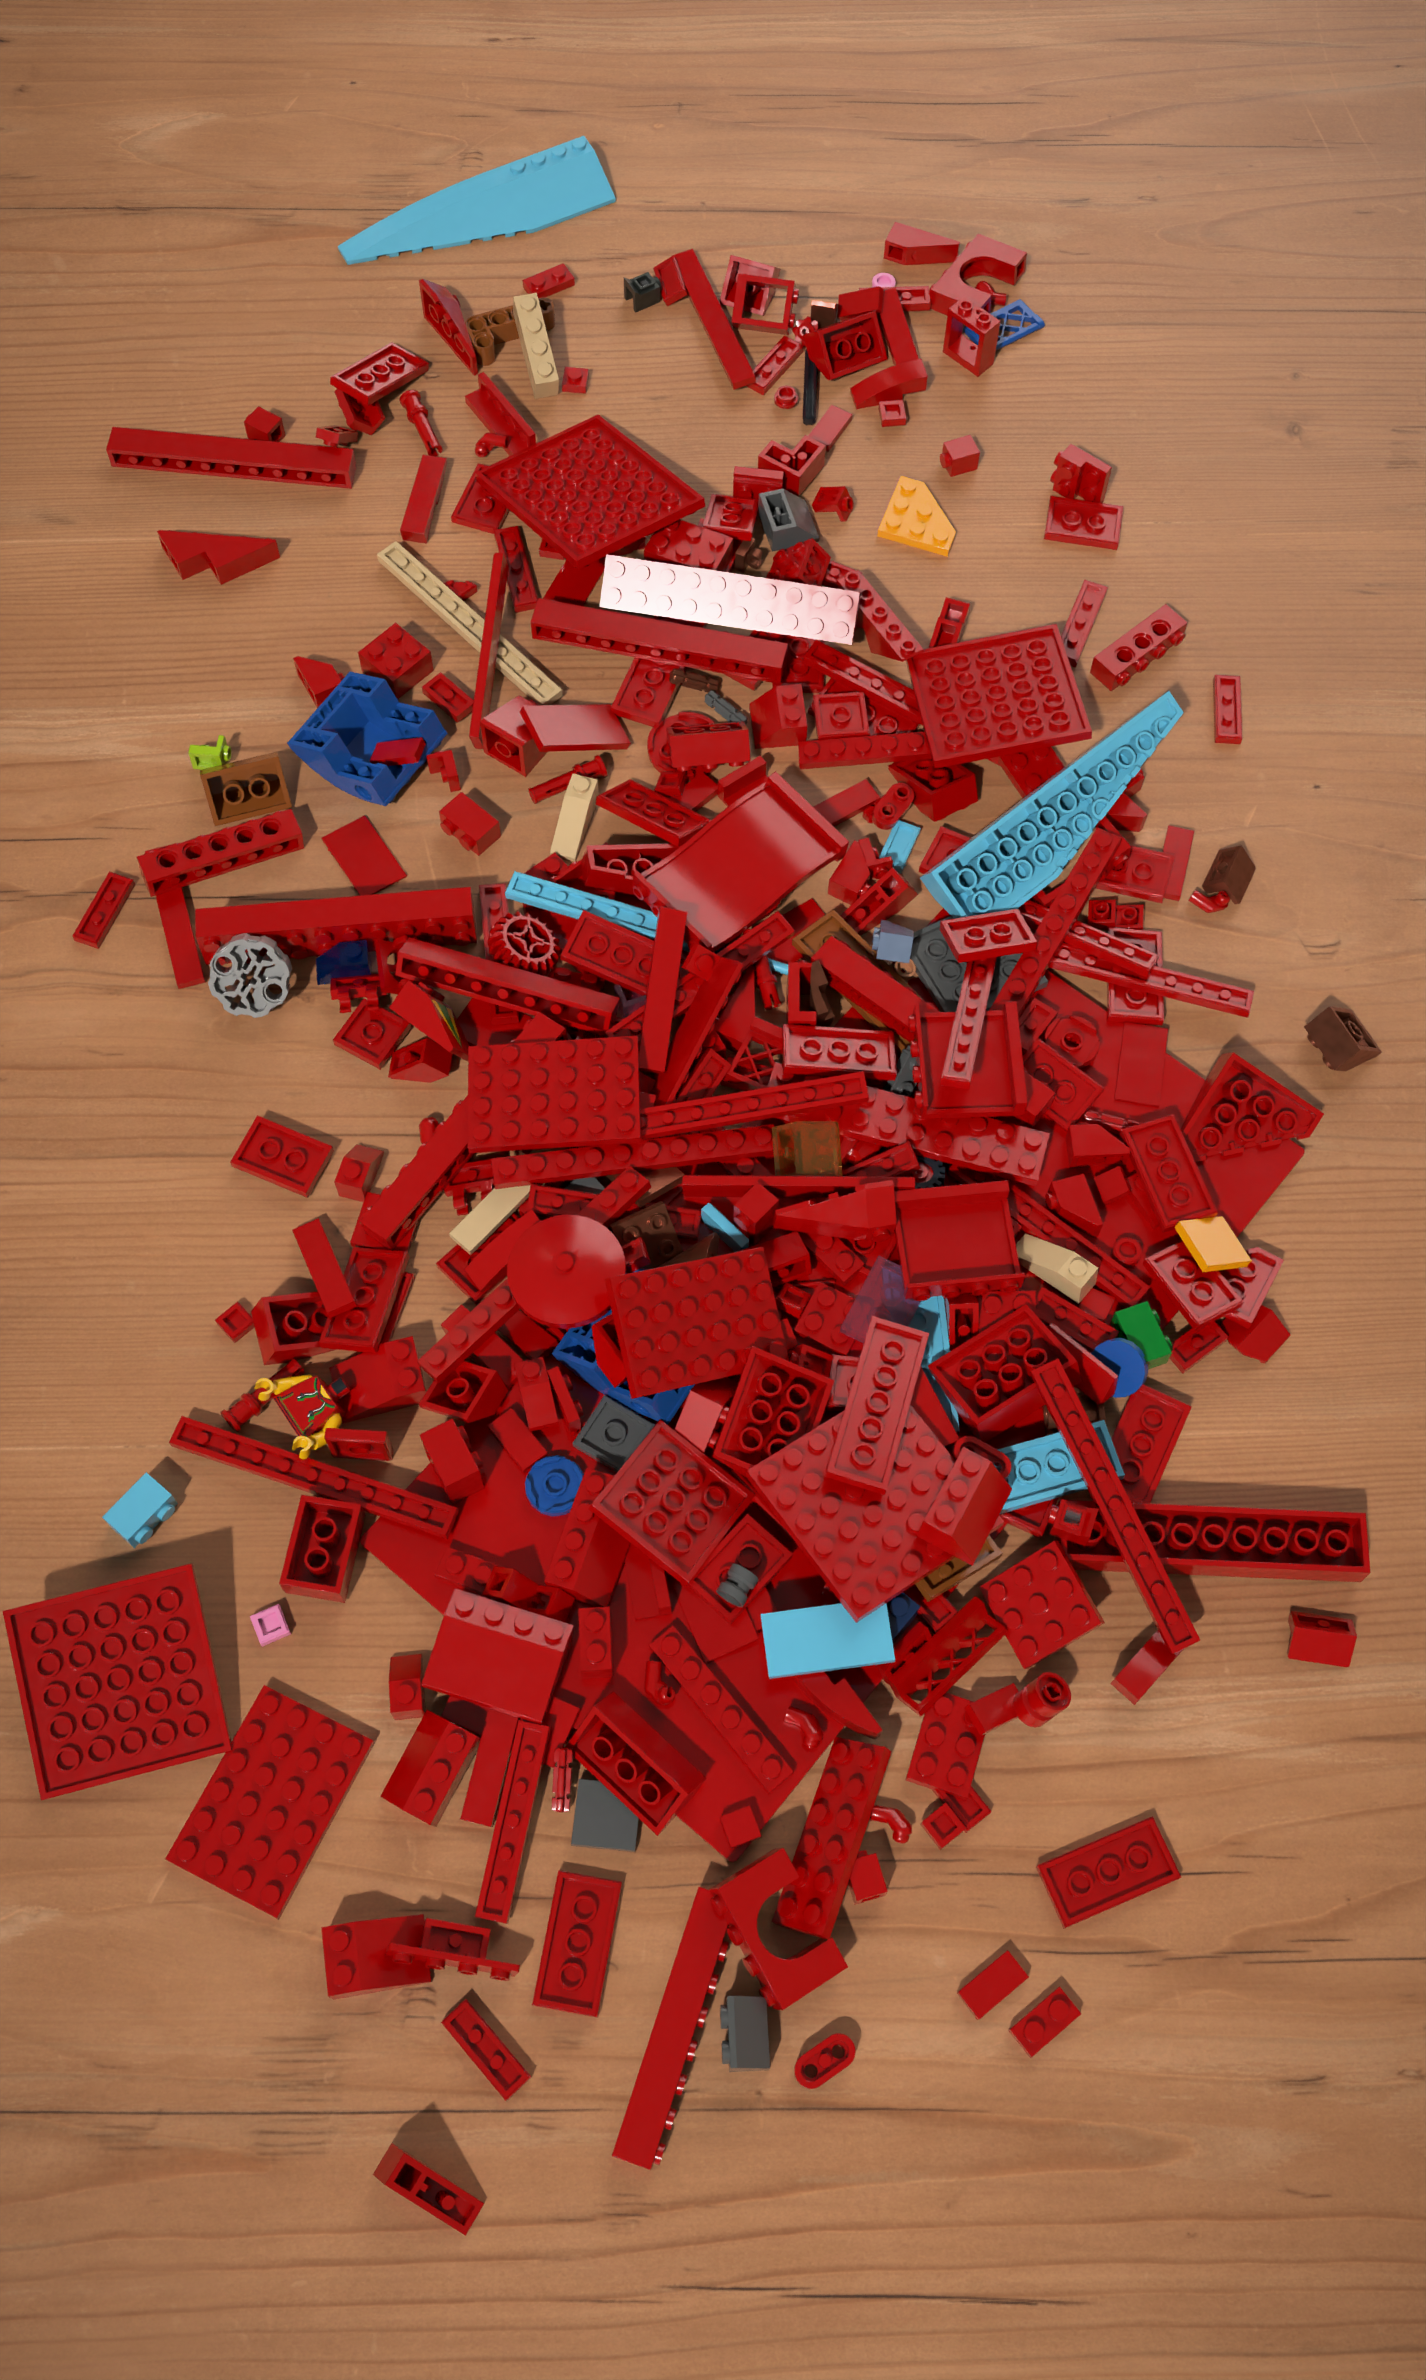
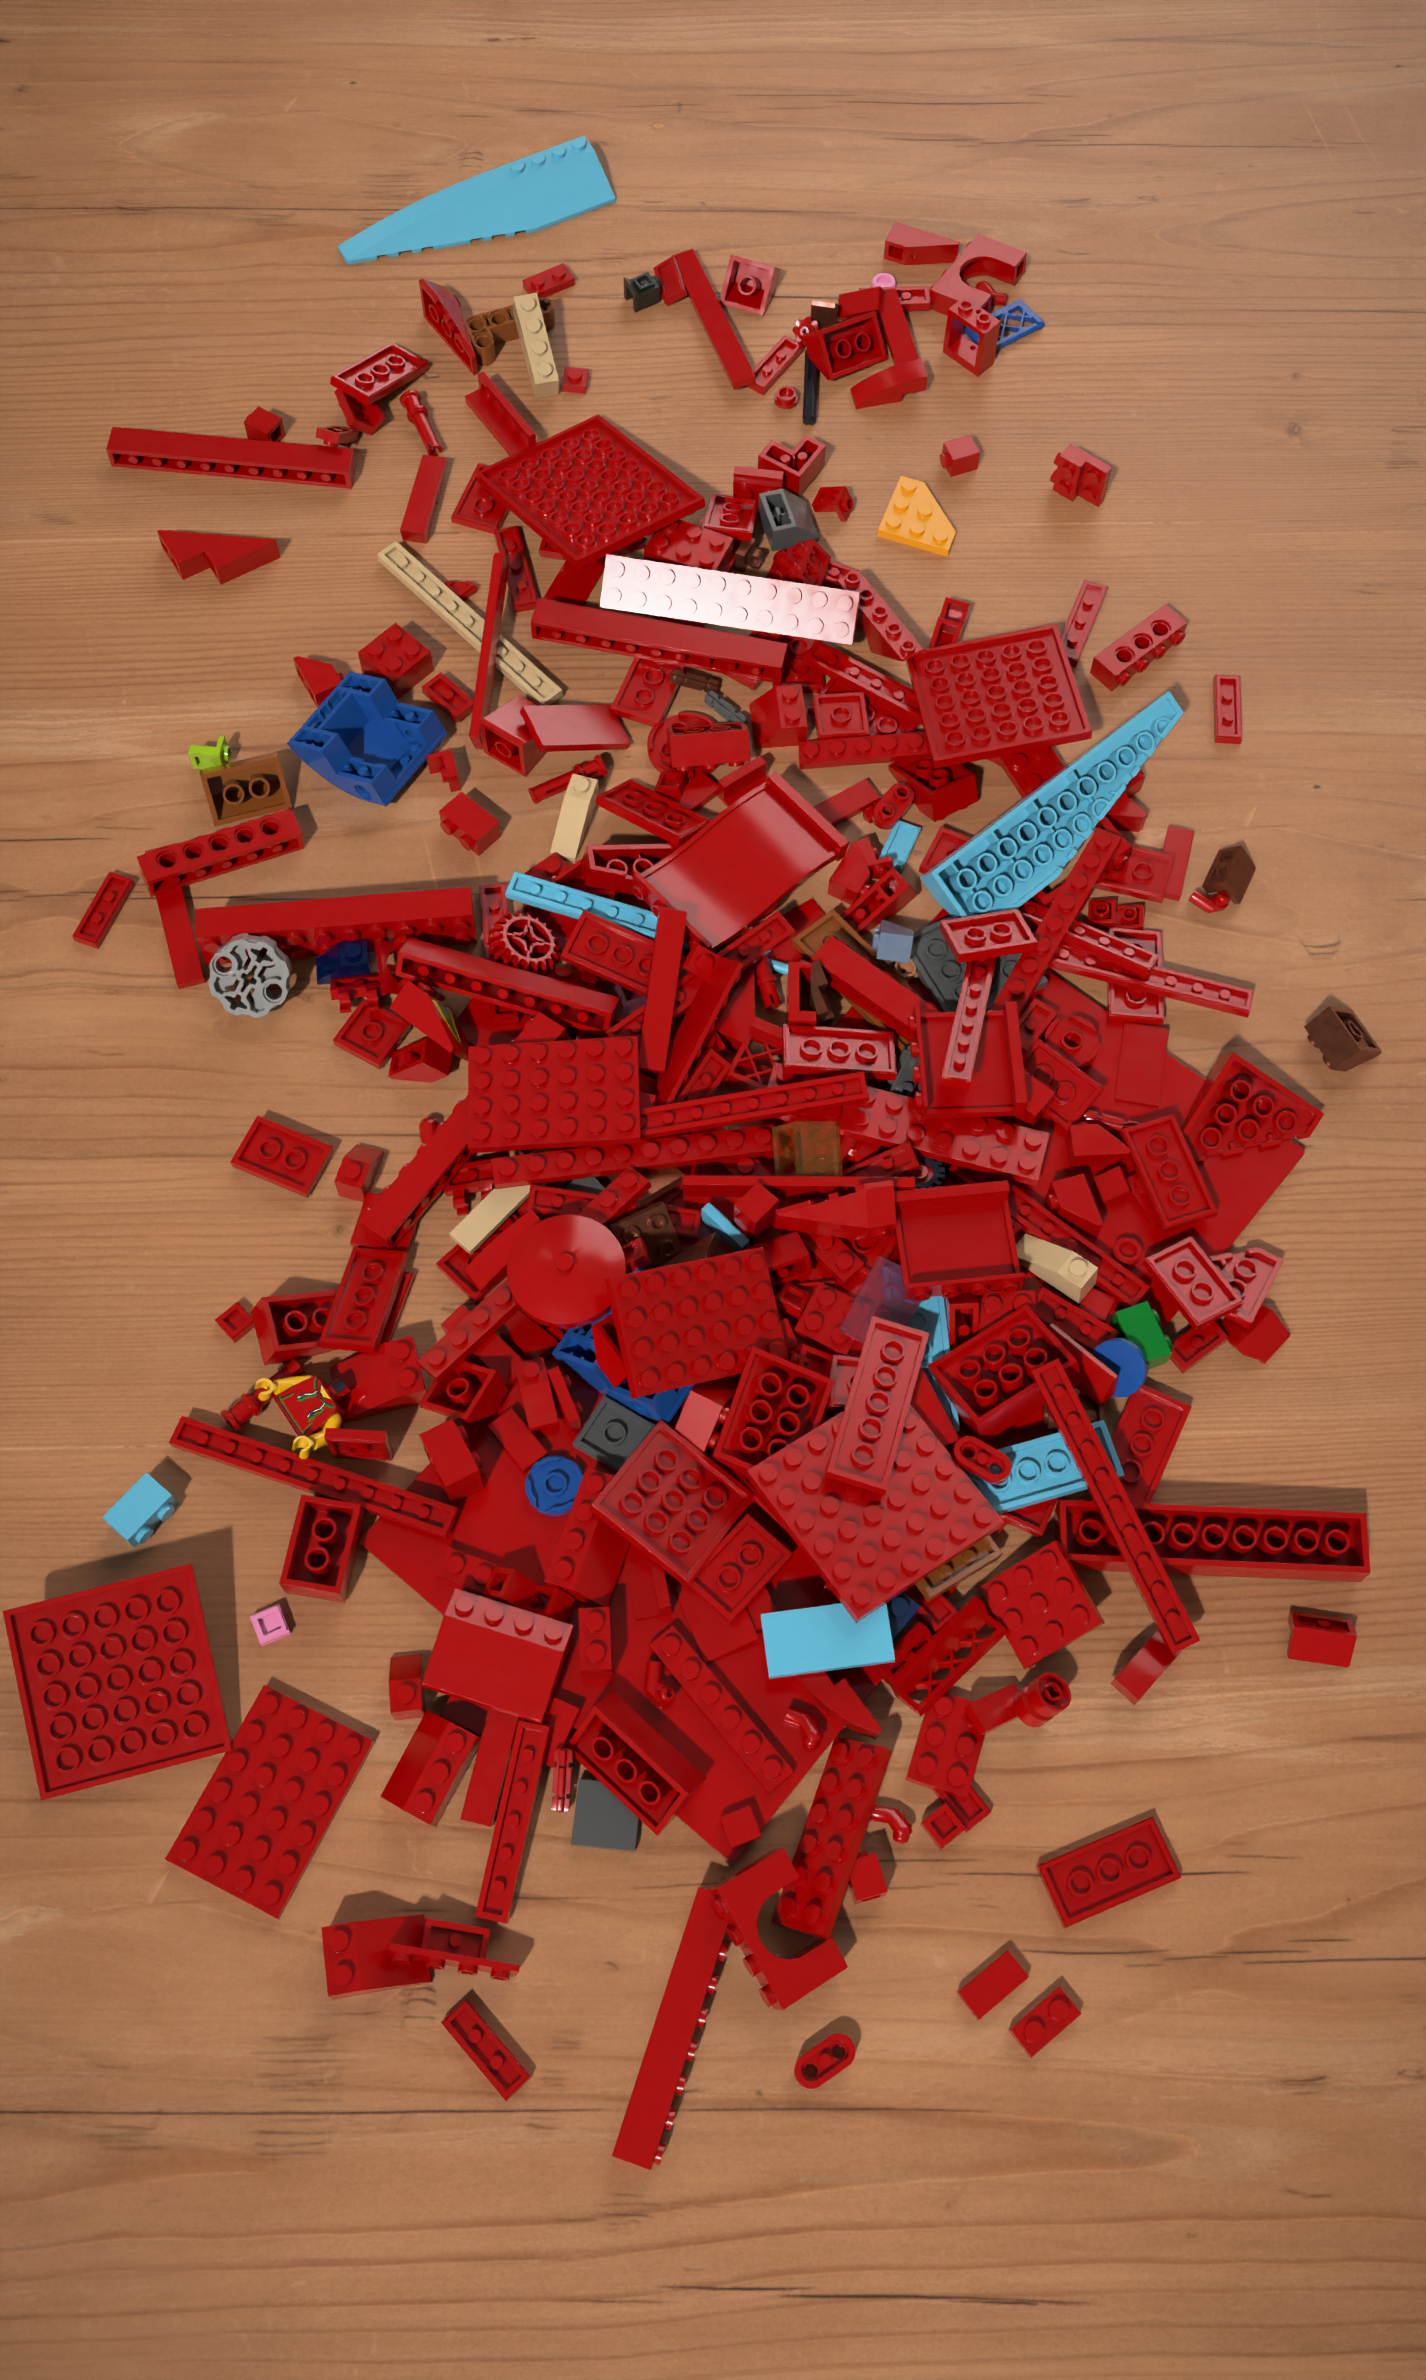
(324, 1268): red tile -> none
(364, 857): red window -> none
(398, 752): red tile -> none
(428, 2189): red slope -> none
(489, 441): red arm -> none
(577, 1944): red tile -> none
(737, 1585): dark grey wheel -> none
(740, 322): red window -> none
(747, 2034): dark grey slope -> none
(831, 426): tile -> none
(892, 413): red plate -> none
(966, 1507): red slope -> none
(1072, 1521): red window -> none
(1083, 522): red tile -> none
(1212, 1244): light orange tile -> none

